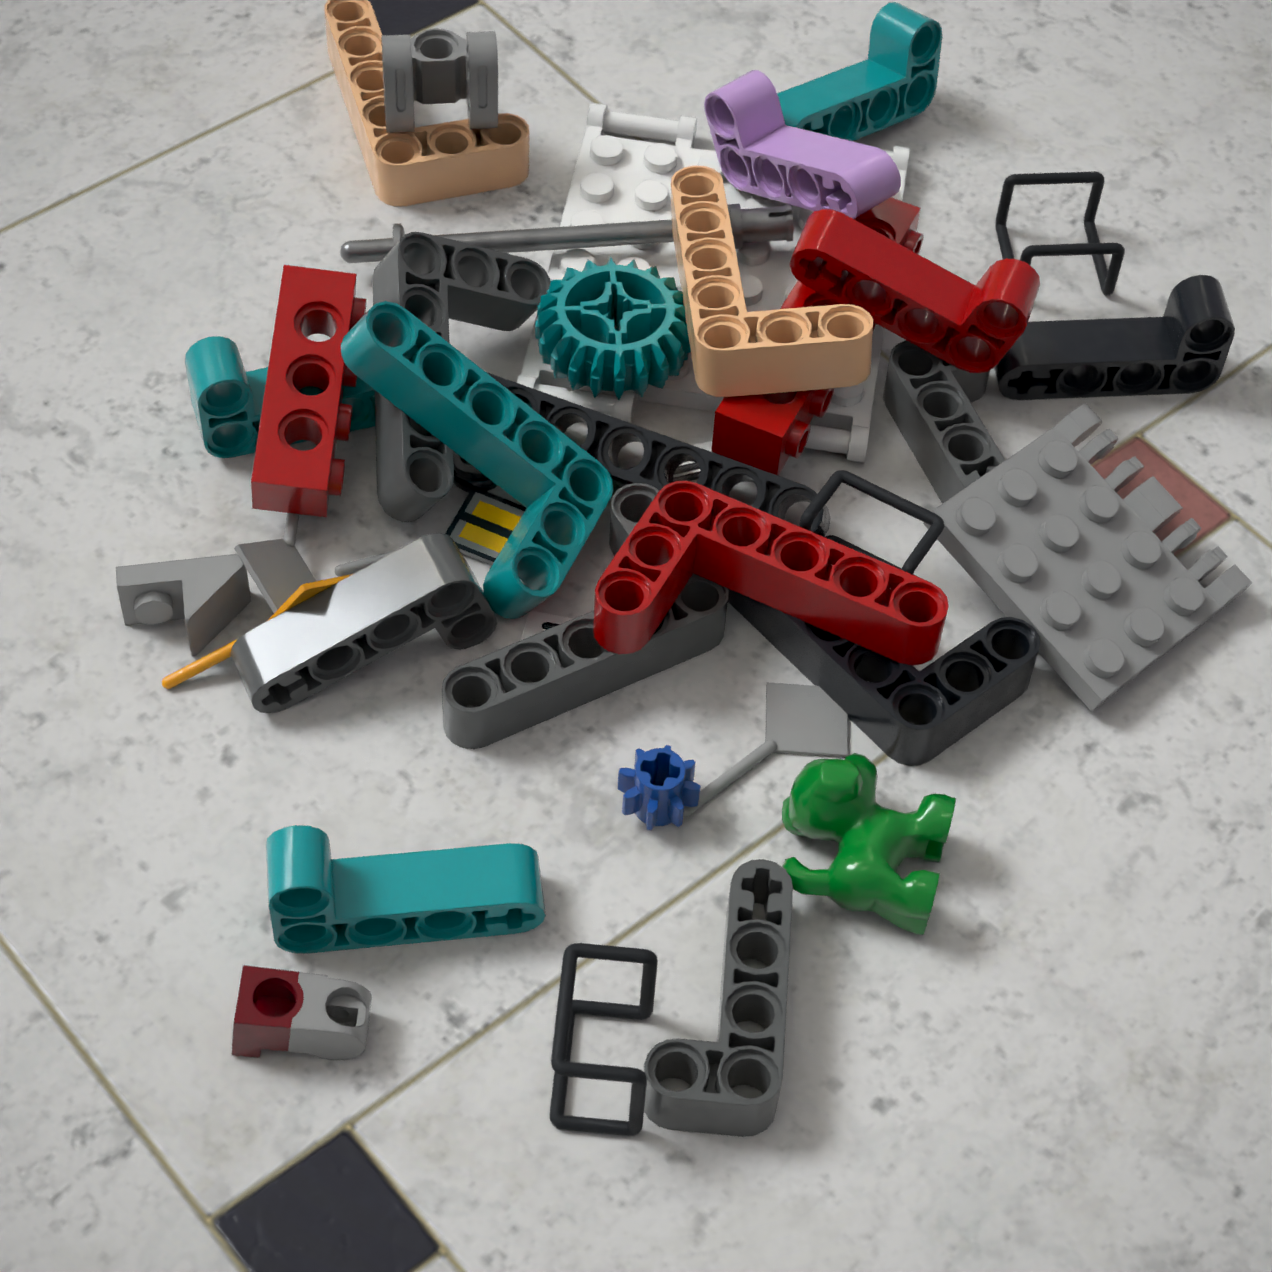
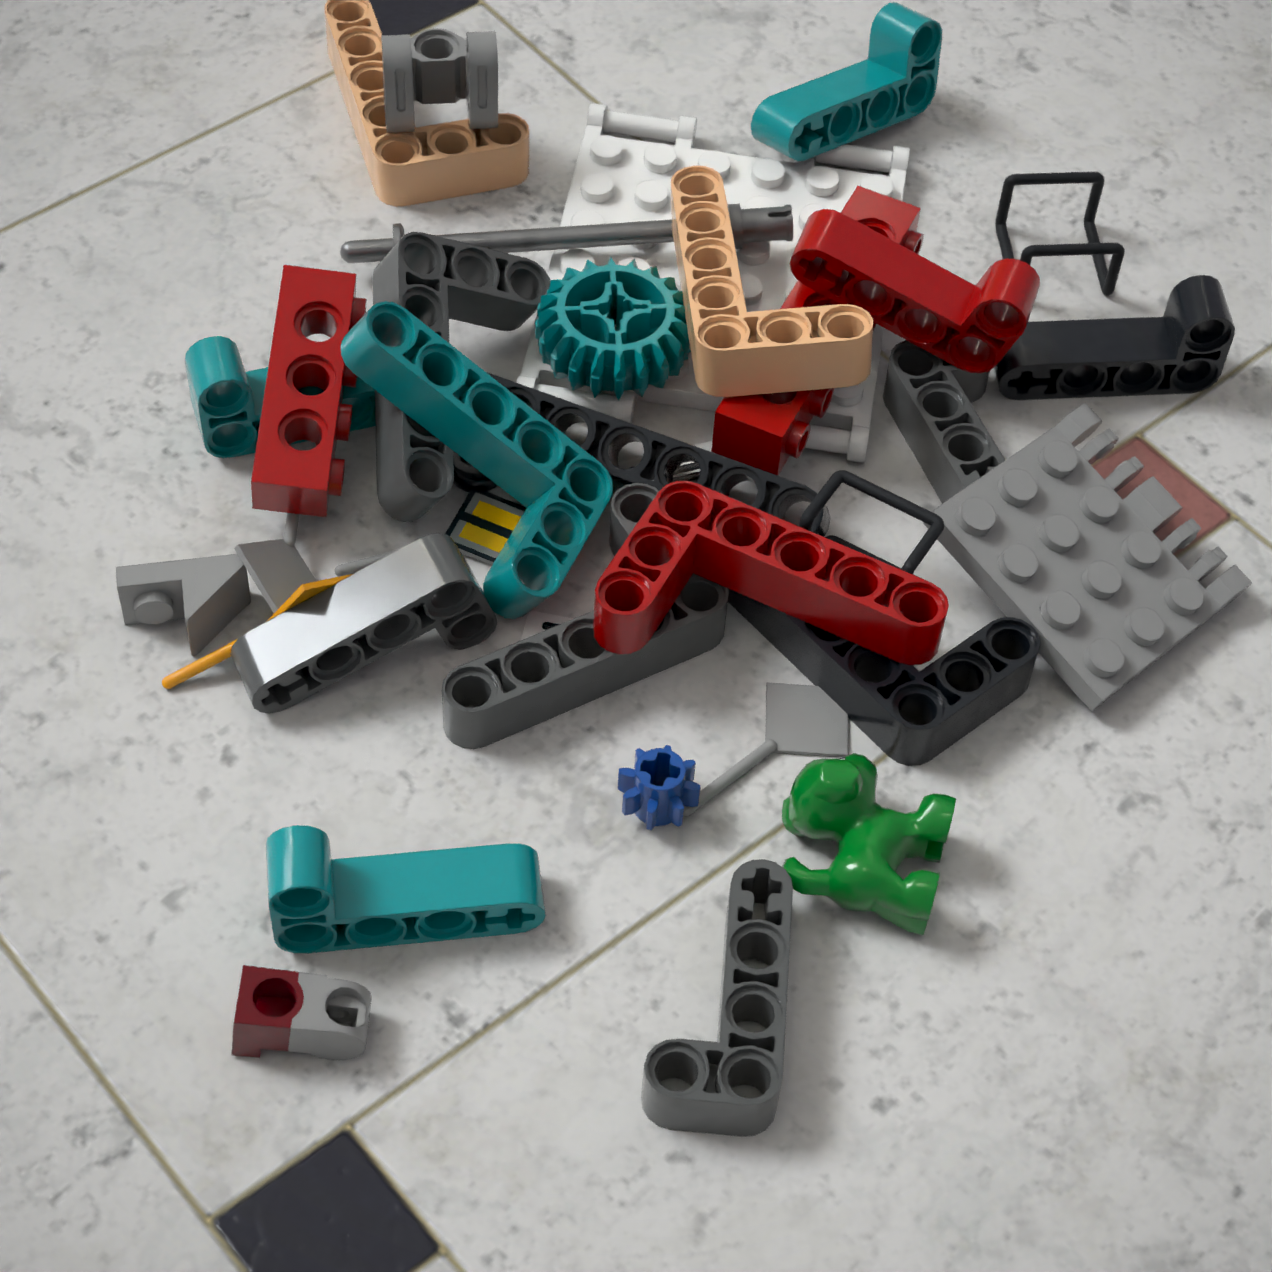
(564, 1033): black piece -> none
(790, 162): lavender beam -> none

